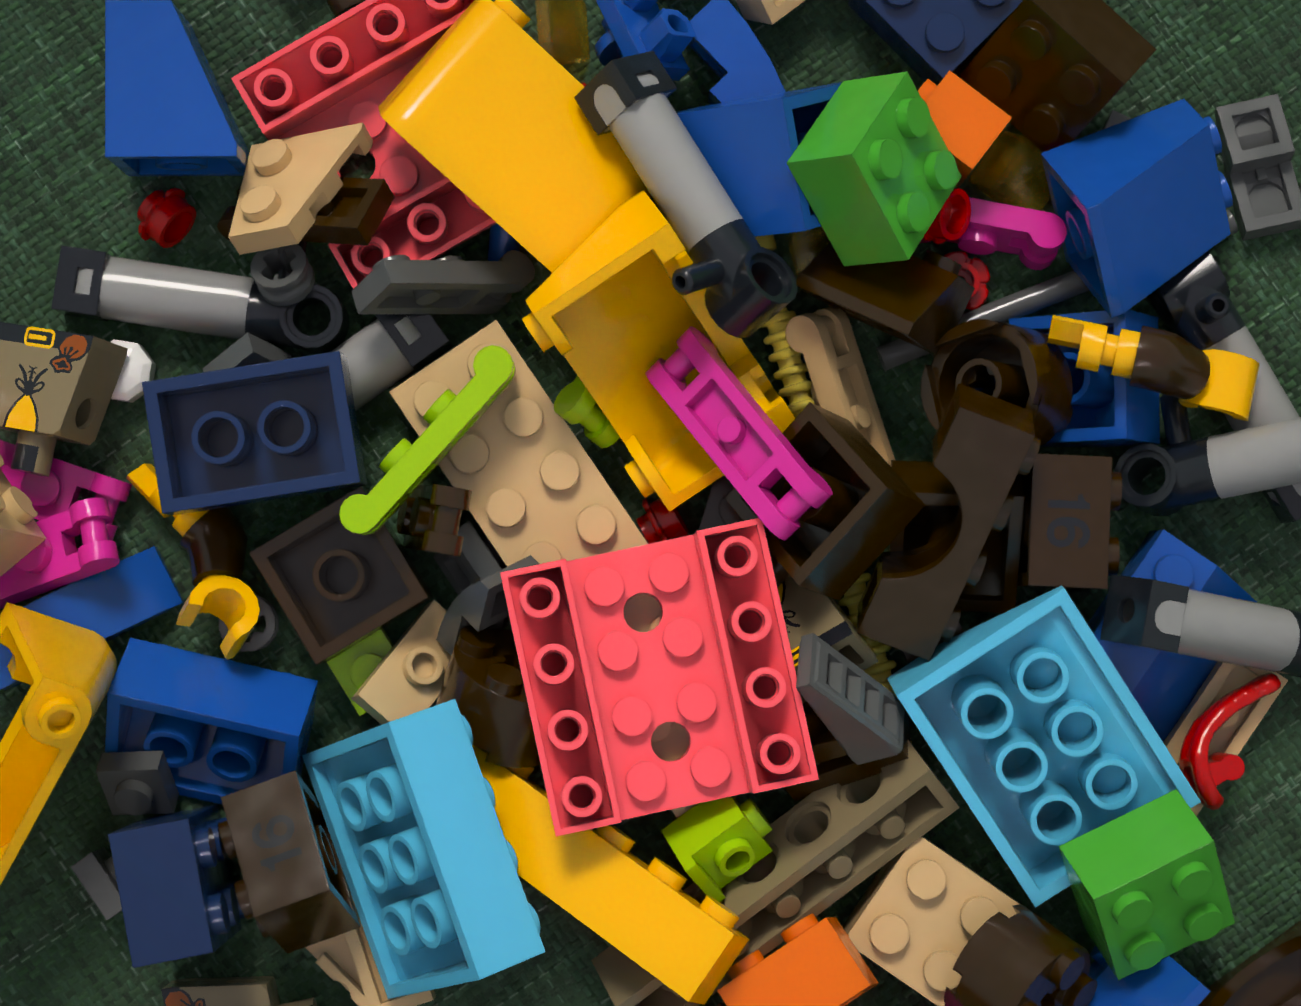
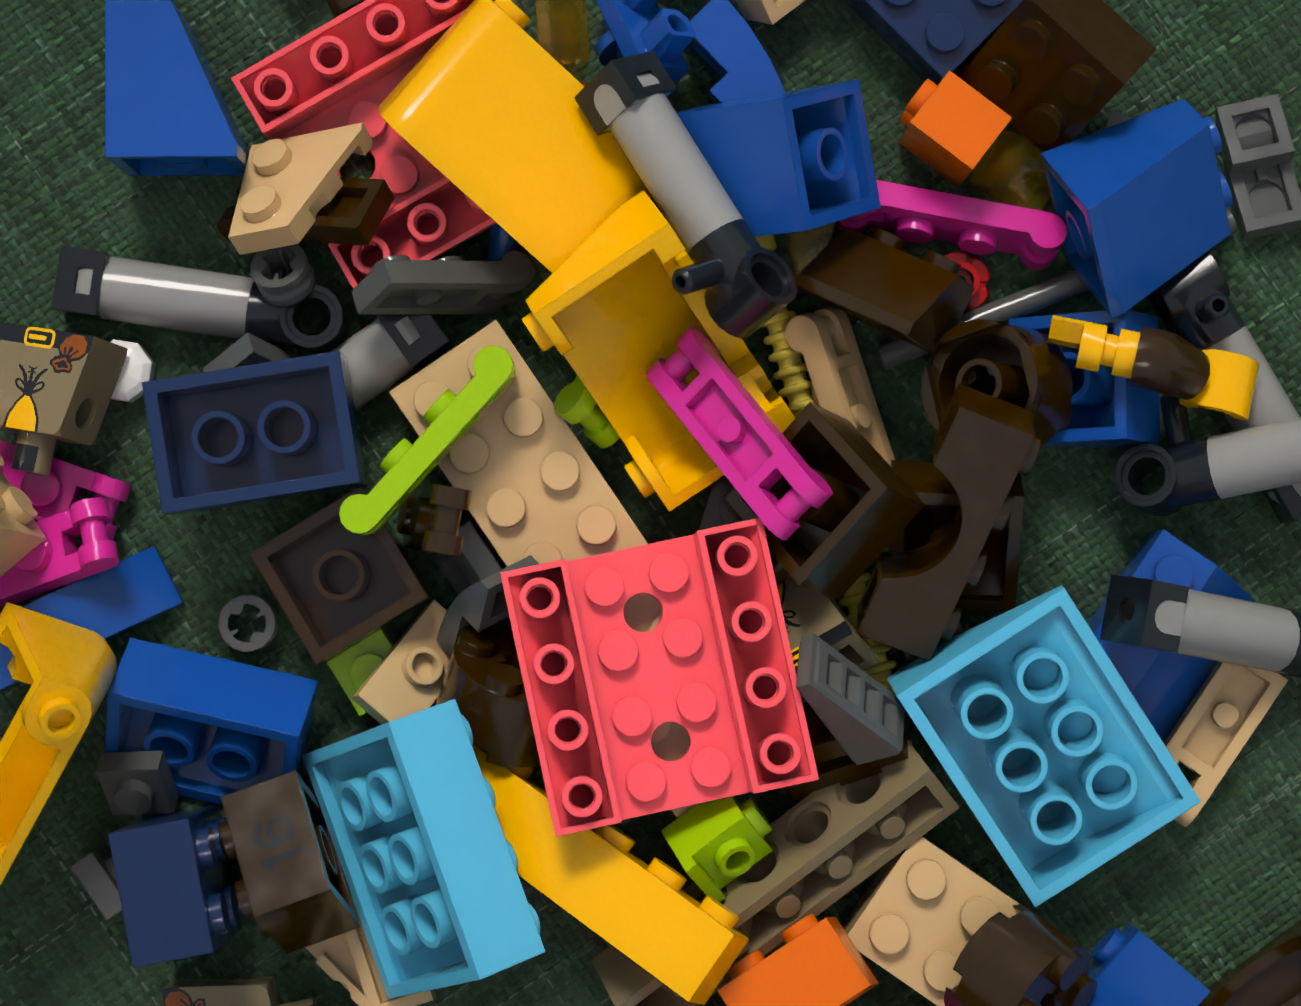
(165, 217): red plate -> none
(216, 560): piece -> none
(659, 523): red plate -> none
(875, 169): bright green brick -> none
(952, 219): red plate -> none
(1069, 522): dark brown brick -> none
(1148, 884): bright green brick -> none
(1207, 772): red piece -> none

